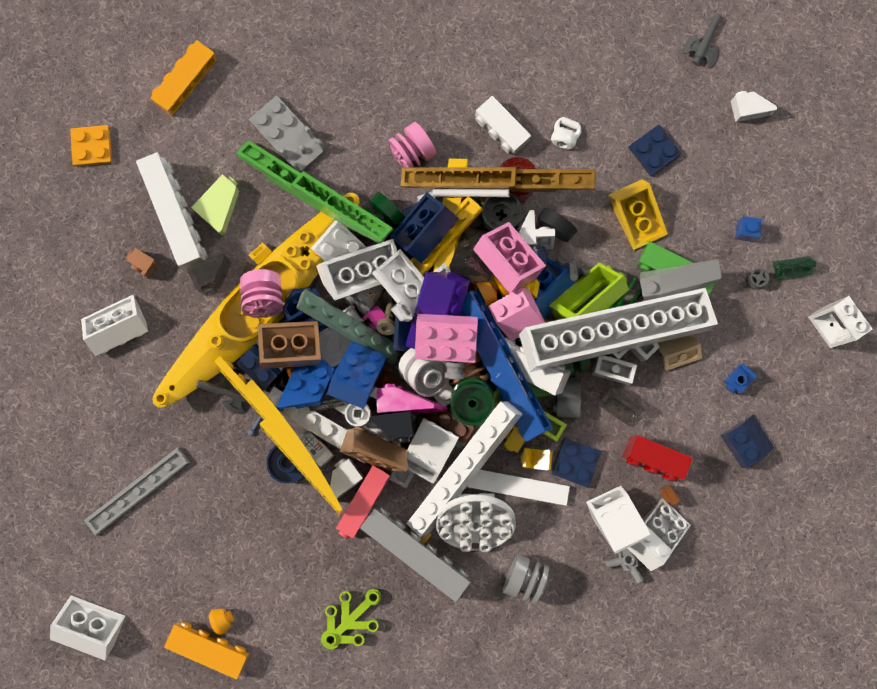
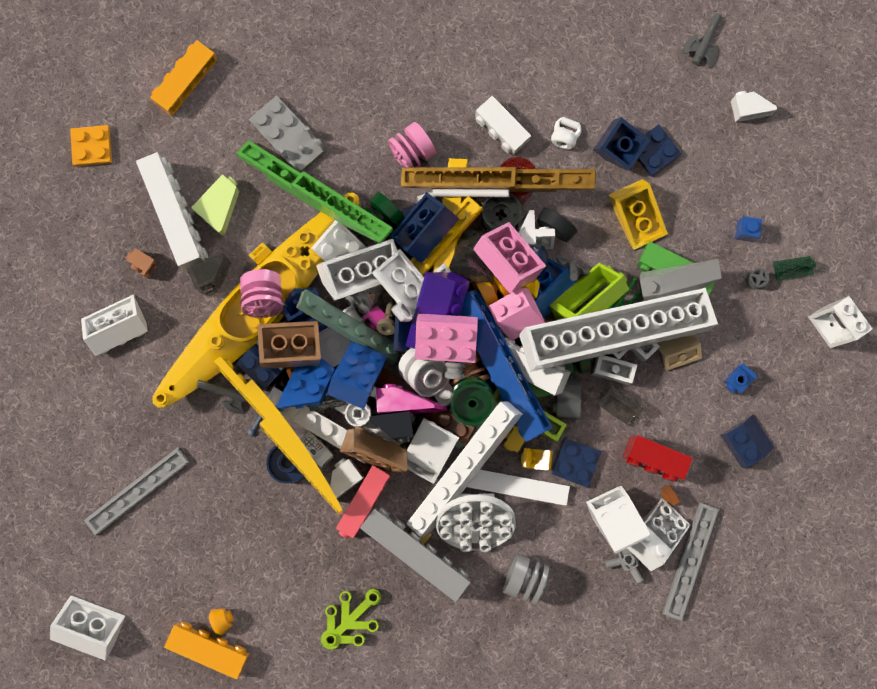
(402, 478): light grey plate -> none
(621, 144): none -> dark blue slope
(690, 561): none -> light grey tile

